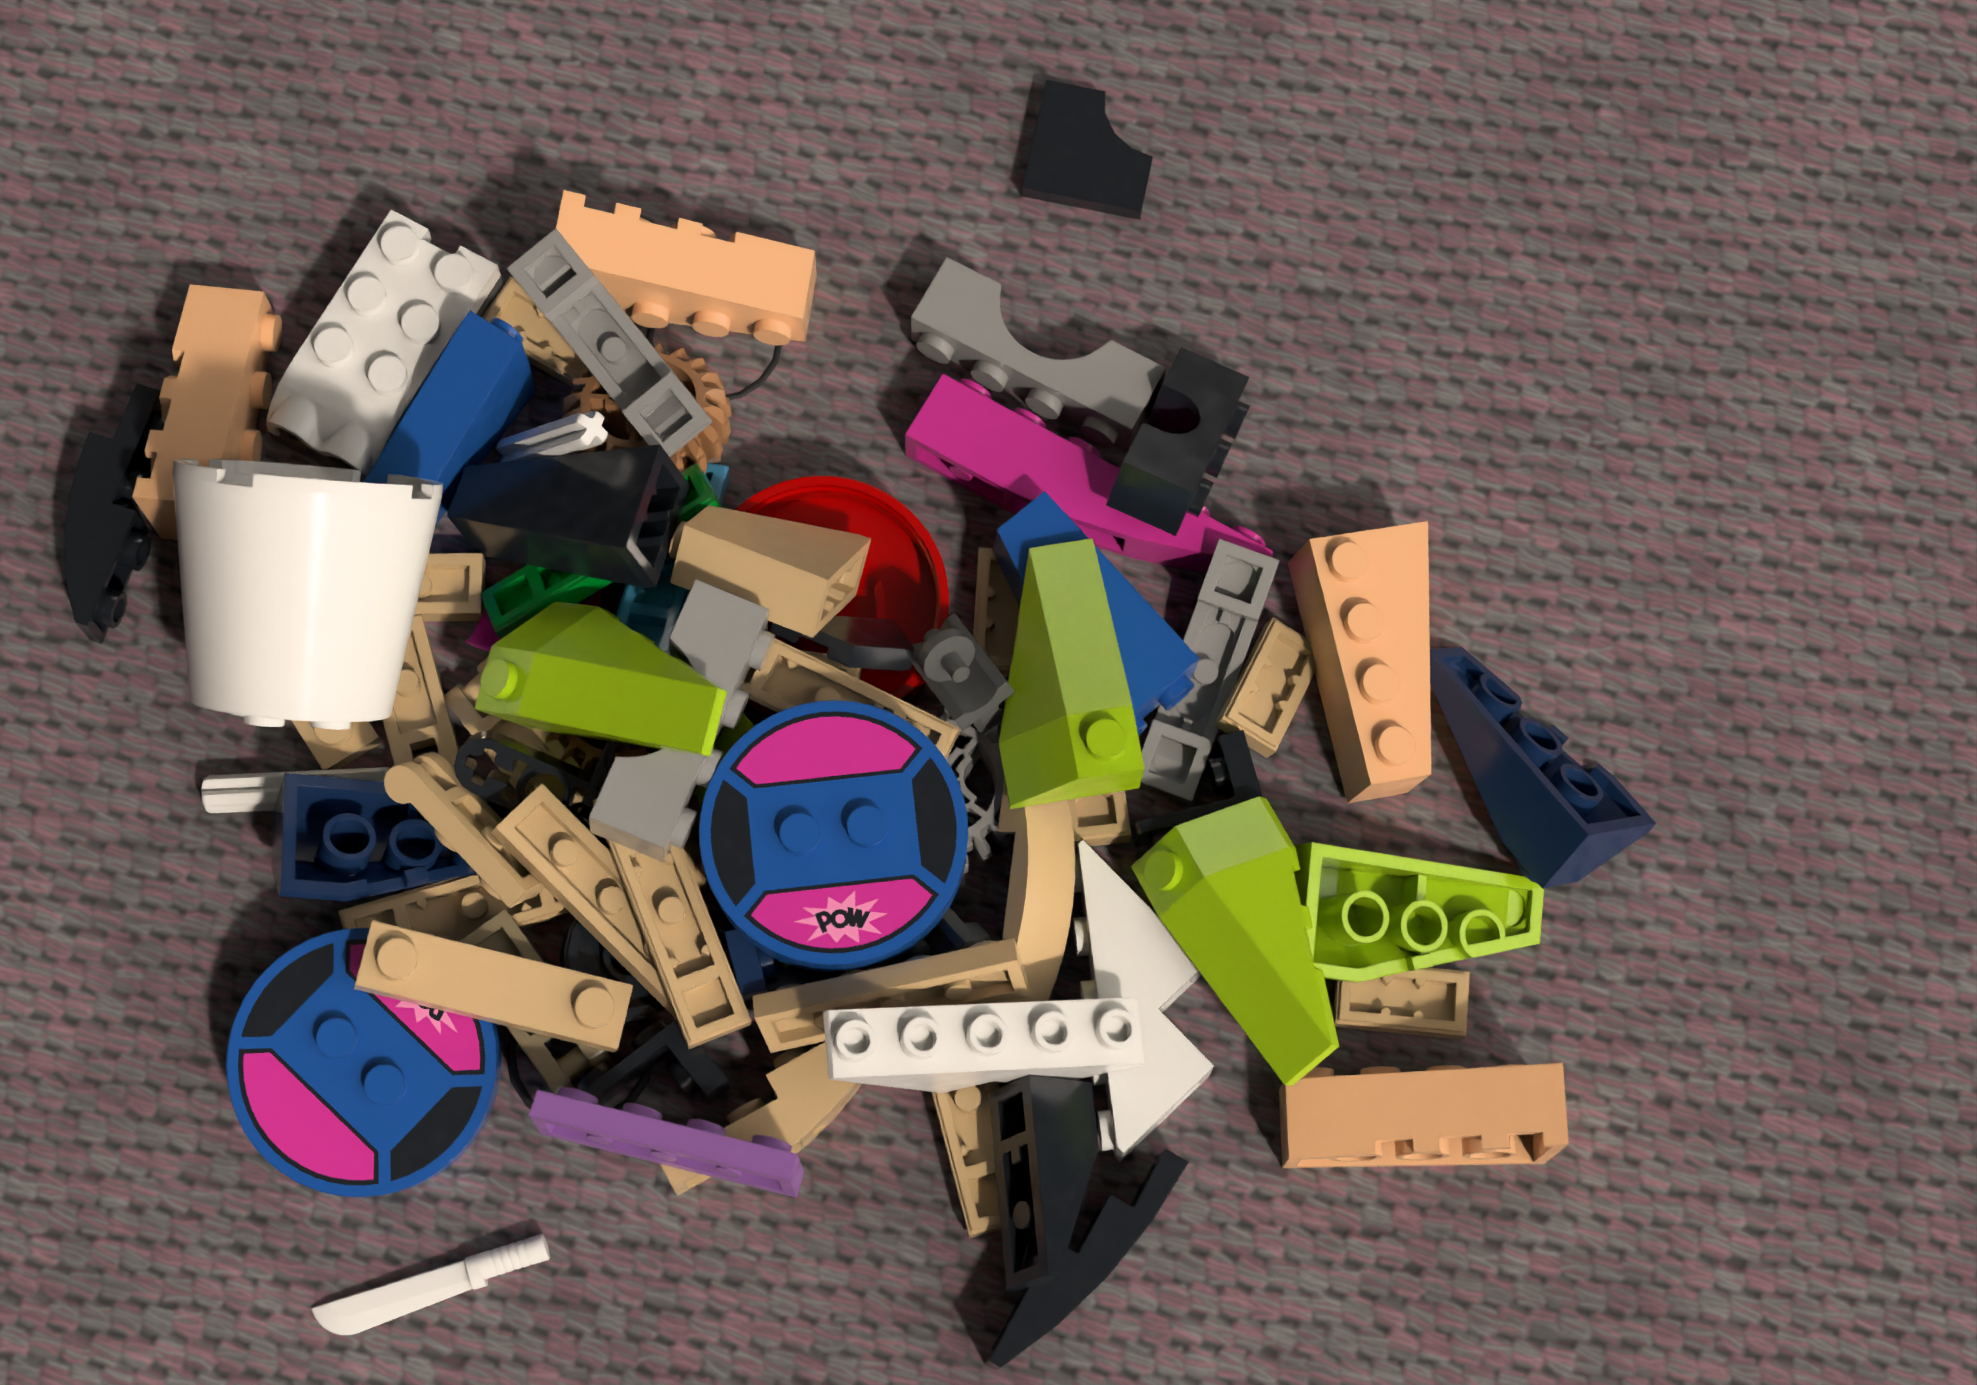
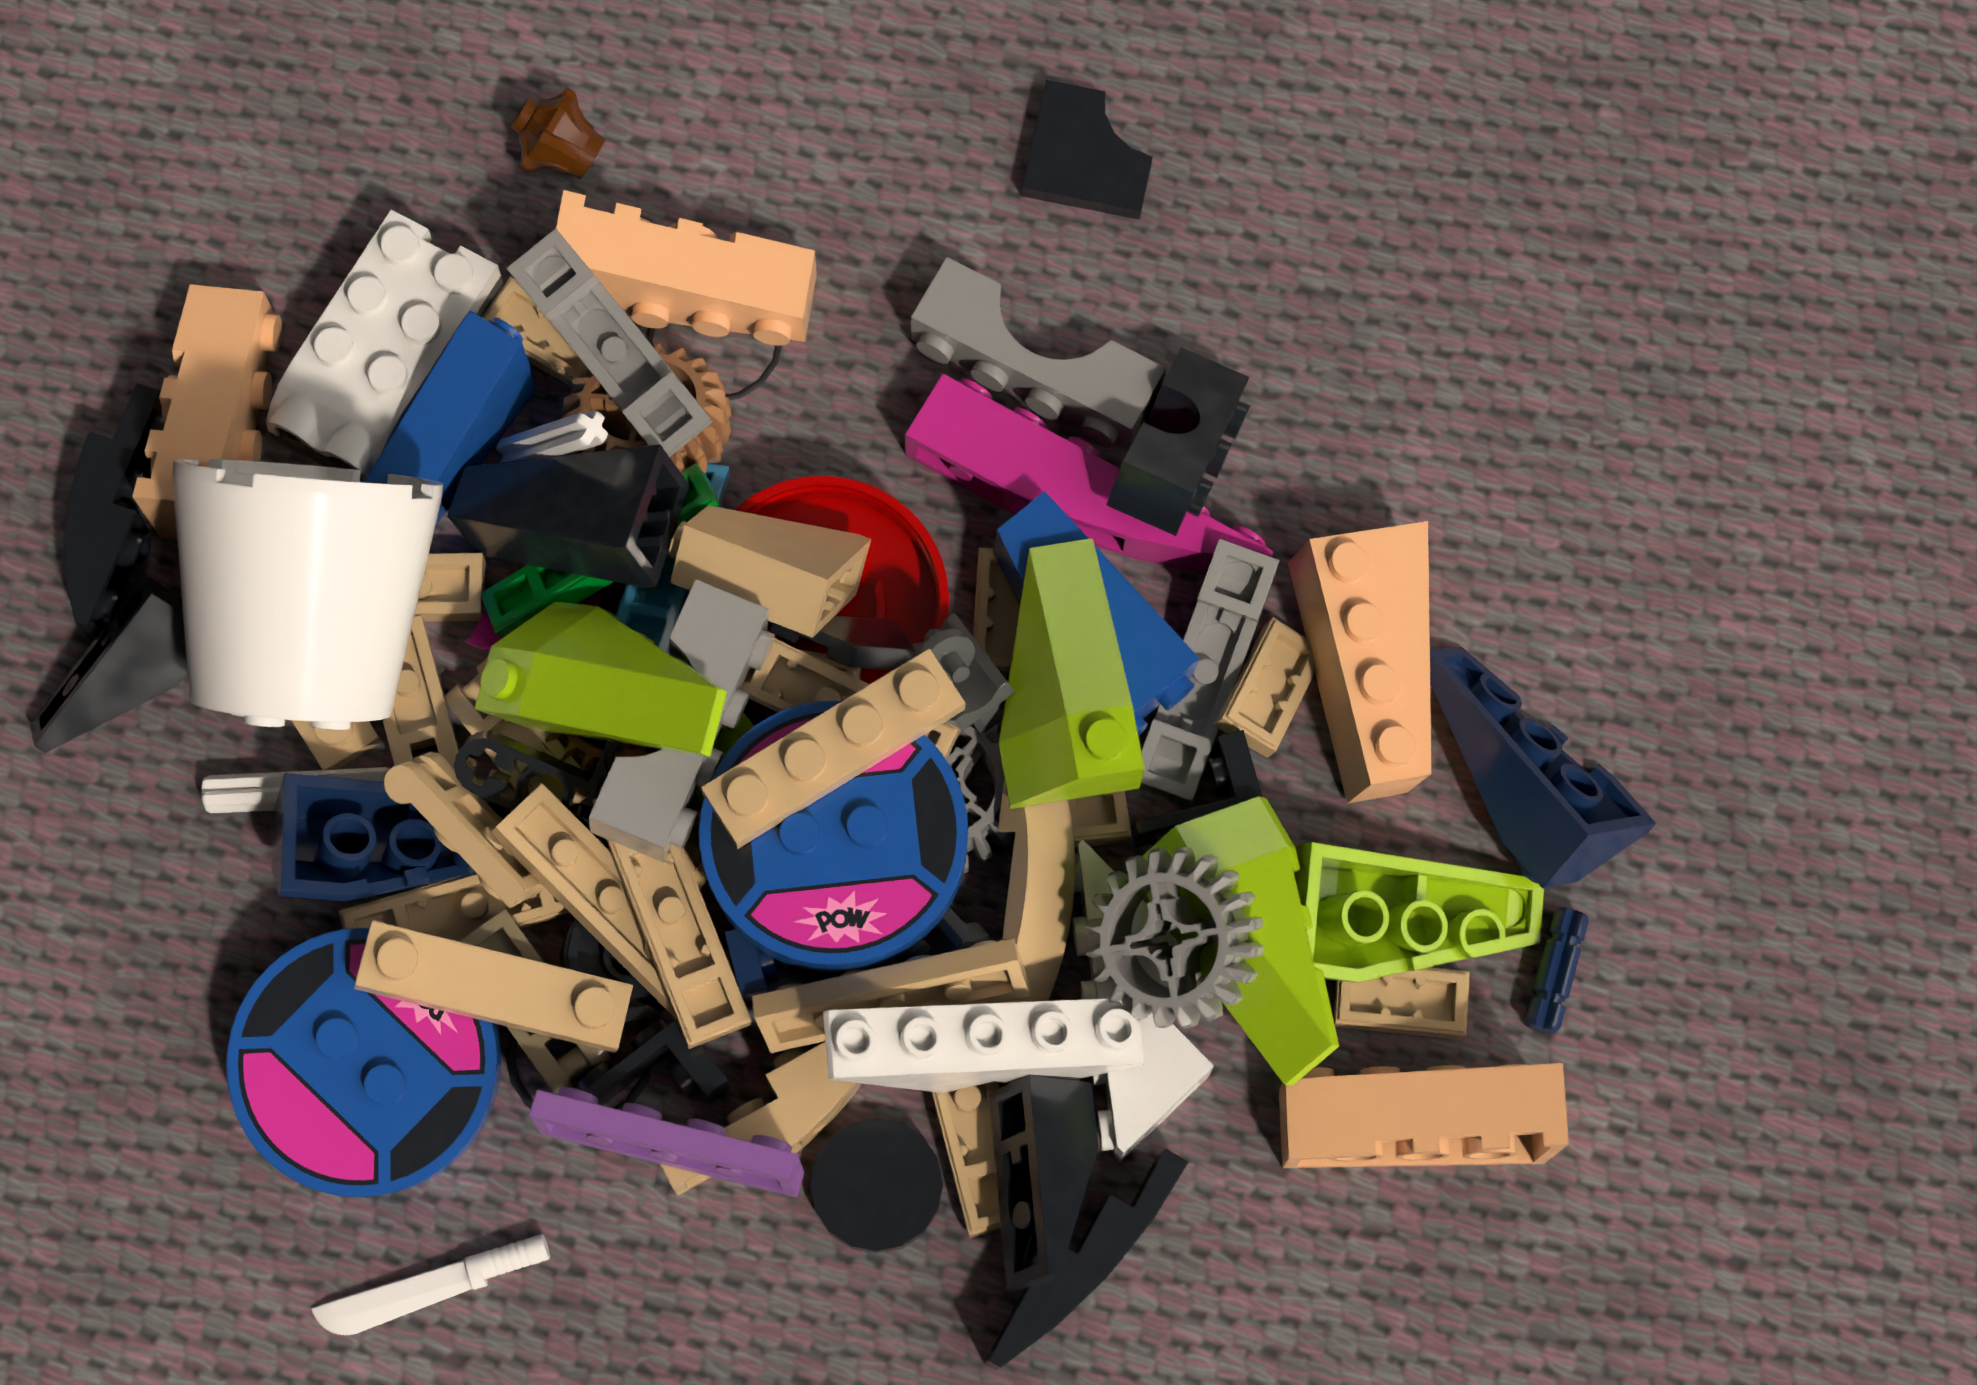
(125, 666): none -> black slope
(556, 135): none -> reddish brown rock
(833, 748): none -> tan plate
(876, 1185): none -> black tile
(1179, 962): none -> light grey gear
(1556, 970): none -> dark blue axle

